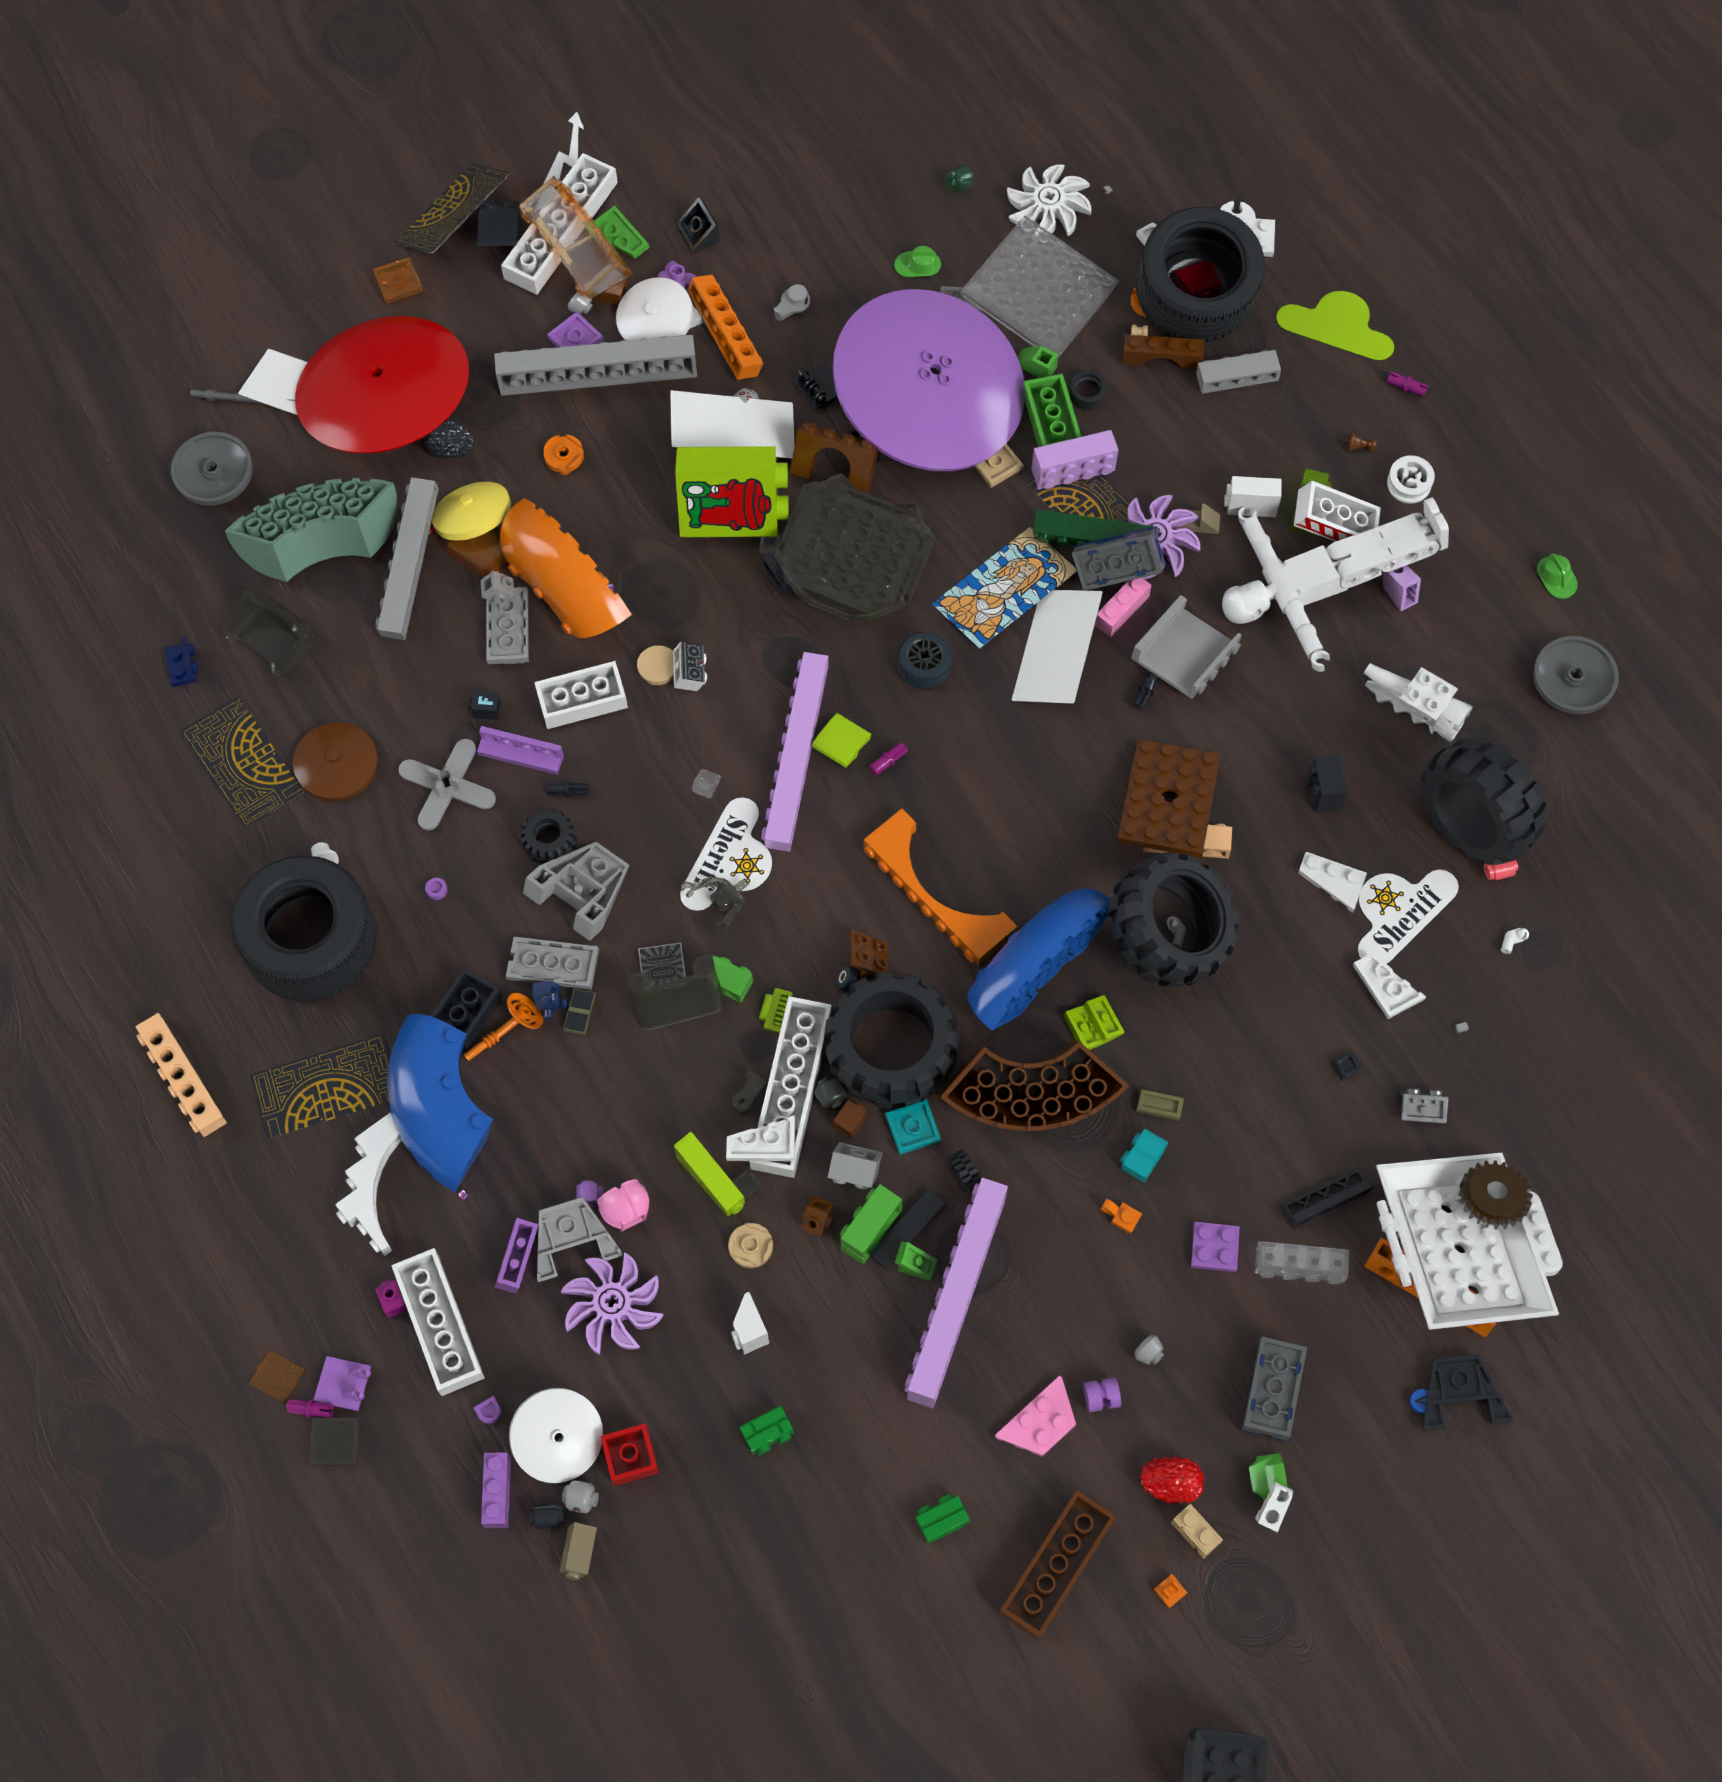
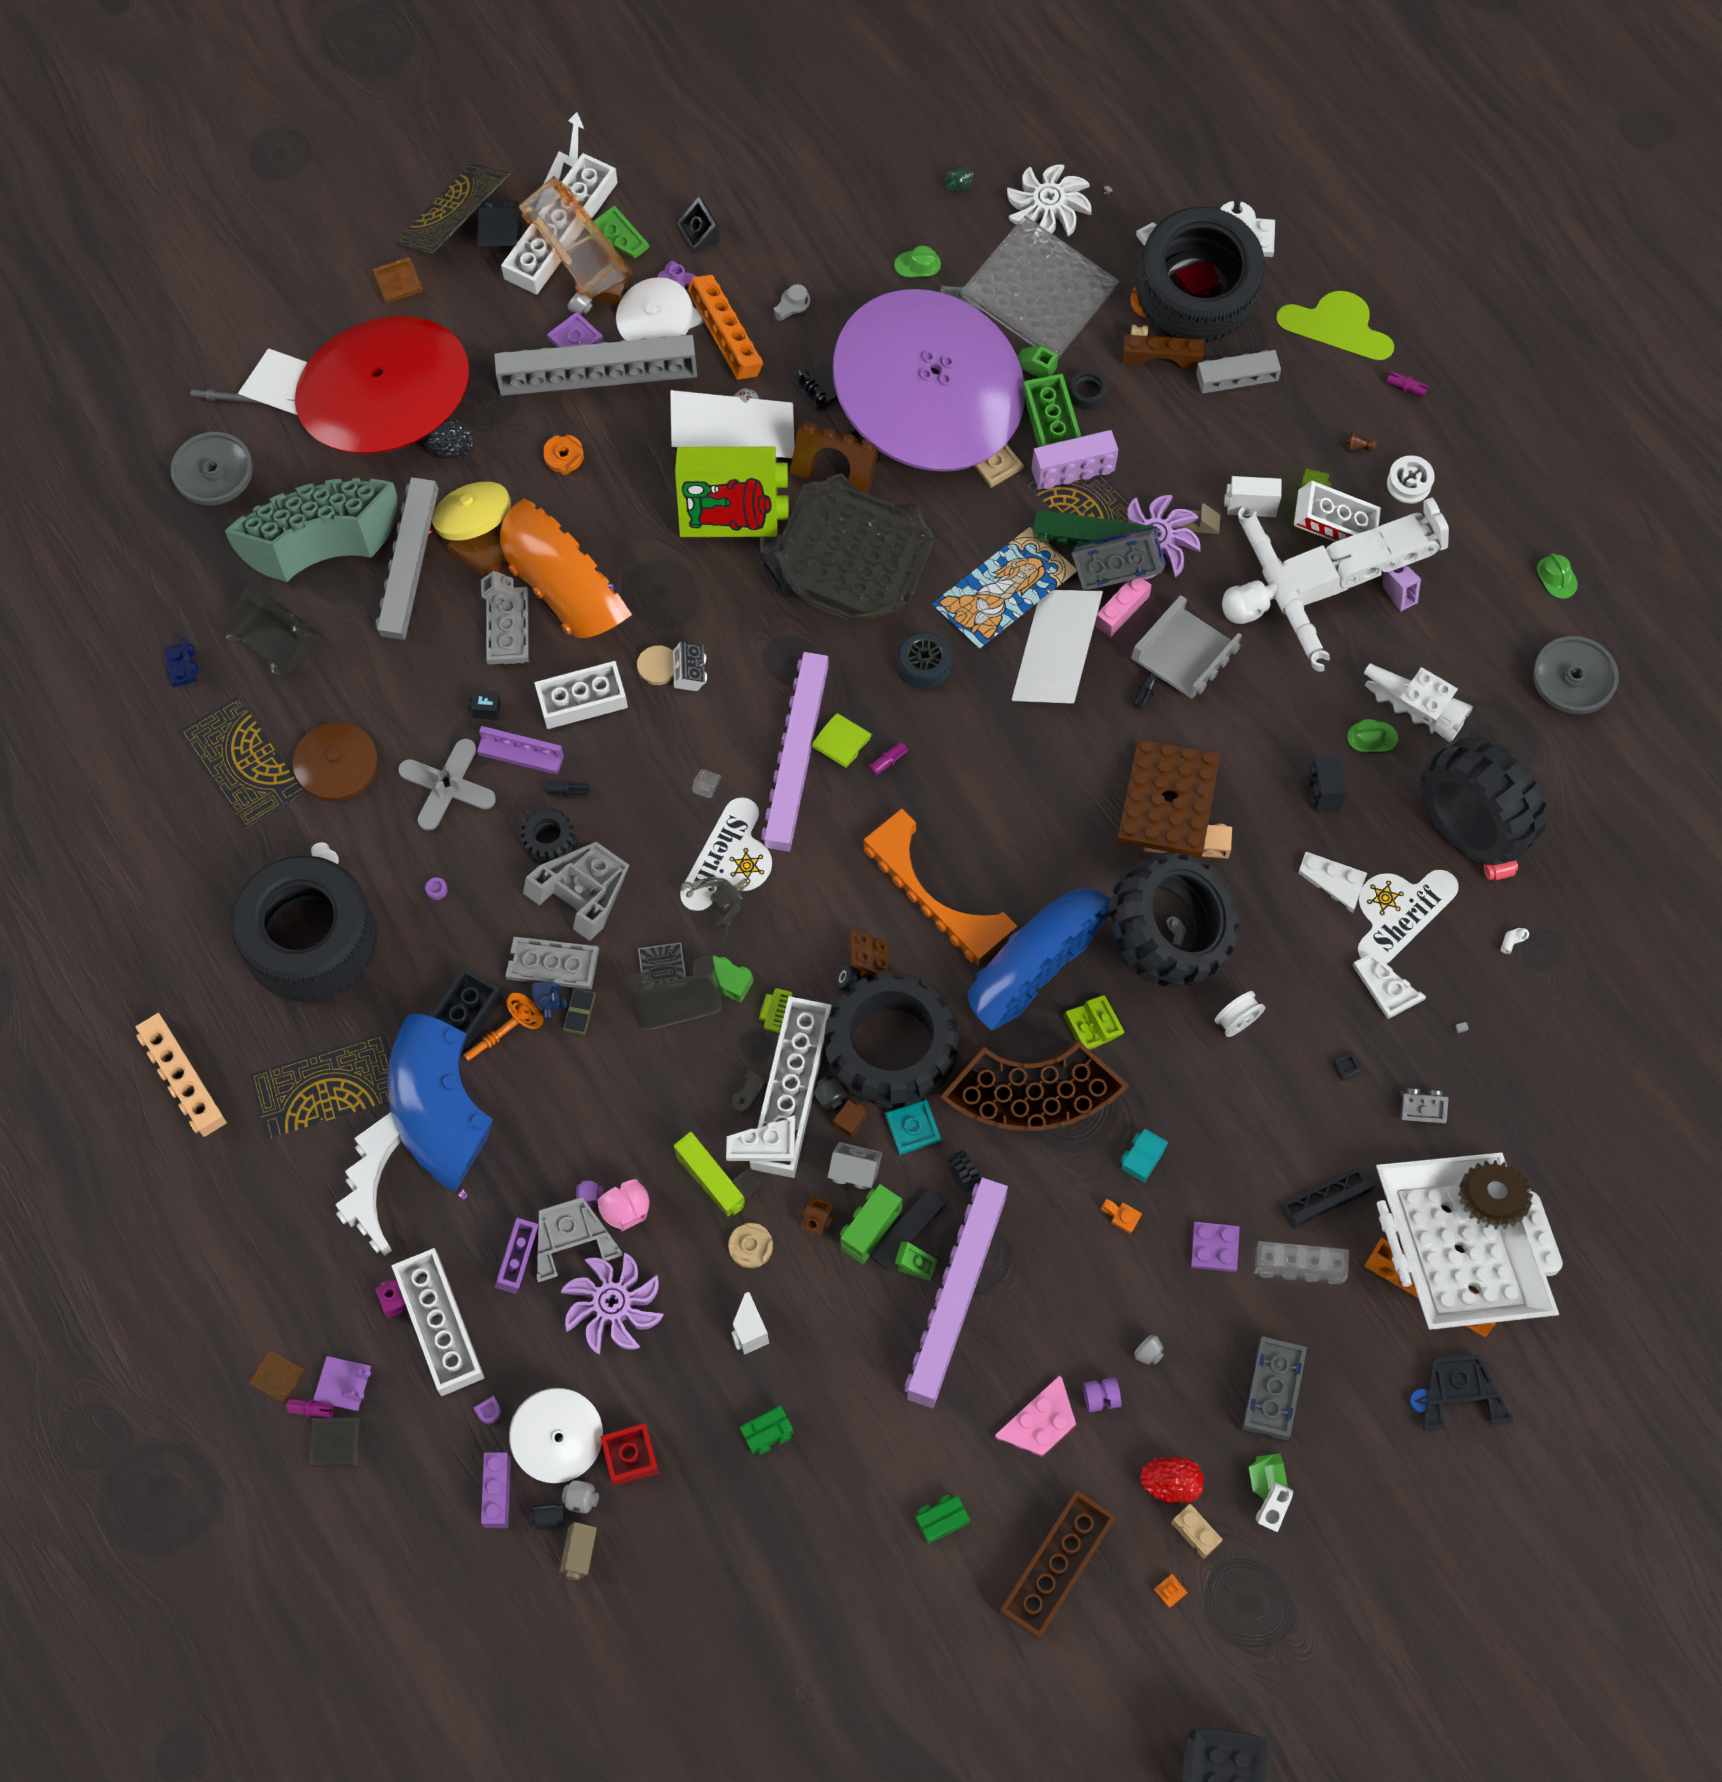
(1160, 1104): olive tile -> none
(1239, 1013): none -> white wheel
(1372, 736): none -> bright green piece

